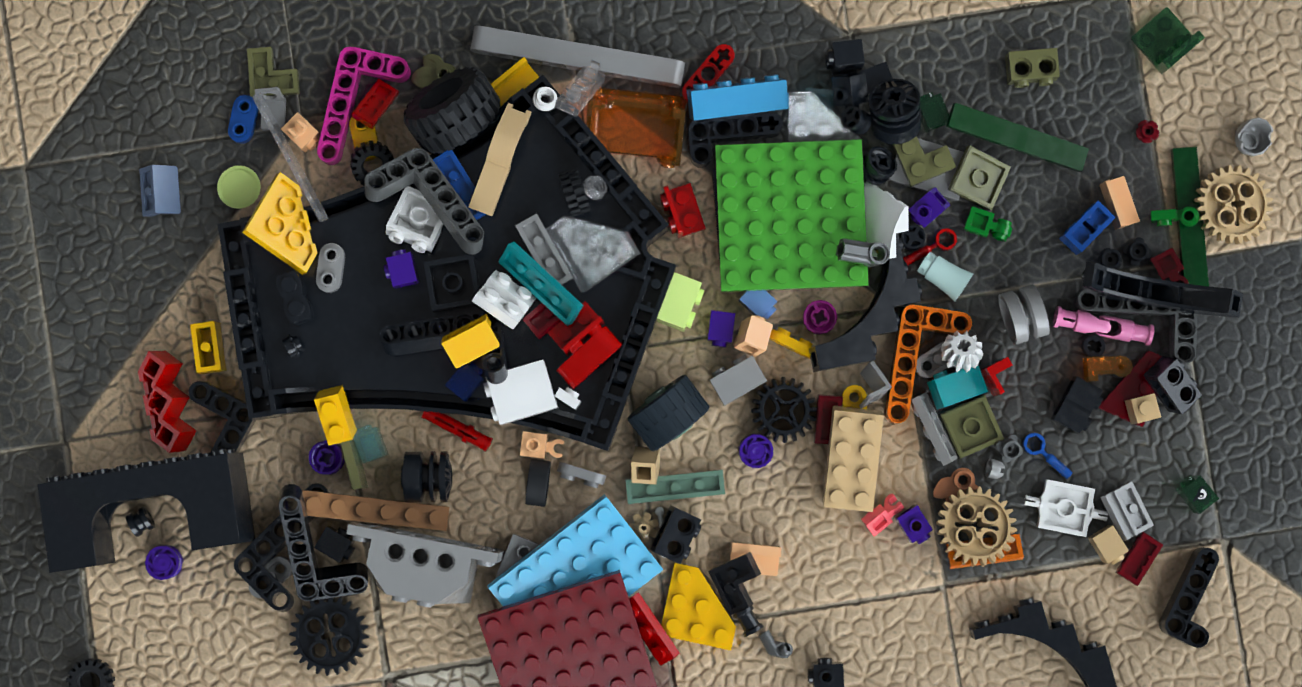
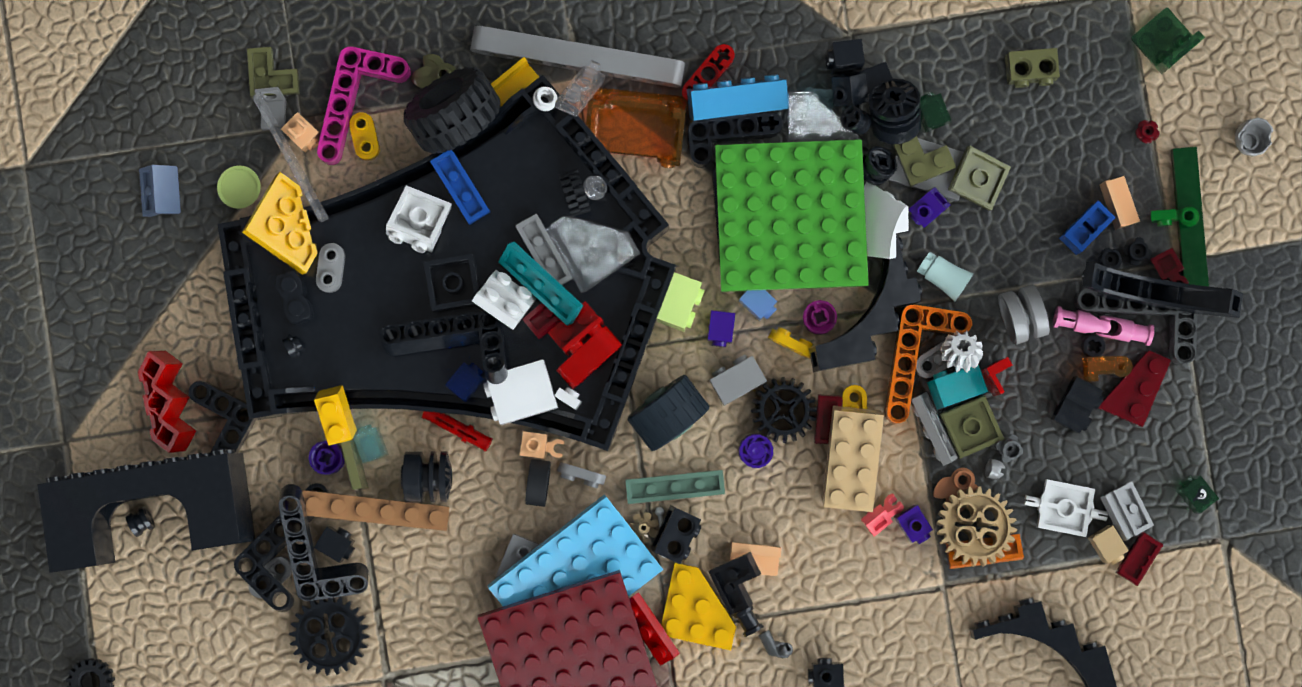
(164, 562): dark purple wheel -> none
(208, 347): yellow brick -> none
(246, 119): blue plate -> none
(364, 152): black tyre -> none
(375, 103): red plate -> none
(401, 269): dark purple brick -> none
(422, 565): light grey wedge -> none
(432, 193): dark grey beam -> none
(470, 341): yellow panel -> none
(499, 160): tan piece -> none
(645, 465): tan brick -> none
(683, 210): red bracket -> none
(753, 335): light nougat brick -> none
(861, 252): dark grey piece -> none
(876, 381): light grey bracket -> none
(914, 233): black wheel -> none
(923, 251): red piece -> none
(981, 222): green plate -> none
(1017, 137): dark green tile -> none
(1050, 458): blue piece -> none
(1142, 408): tan brick -> none
(1169, 387): black brick -> none
(1193, 594): black beam -> none
(1254, 202): tan gear -> none

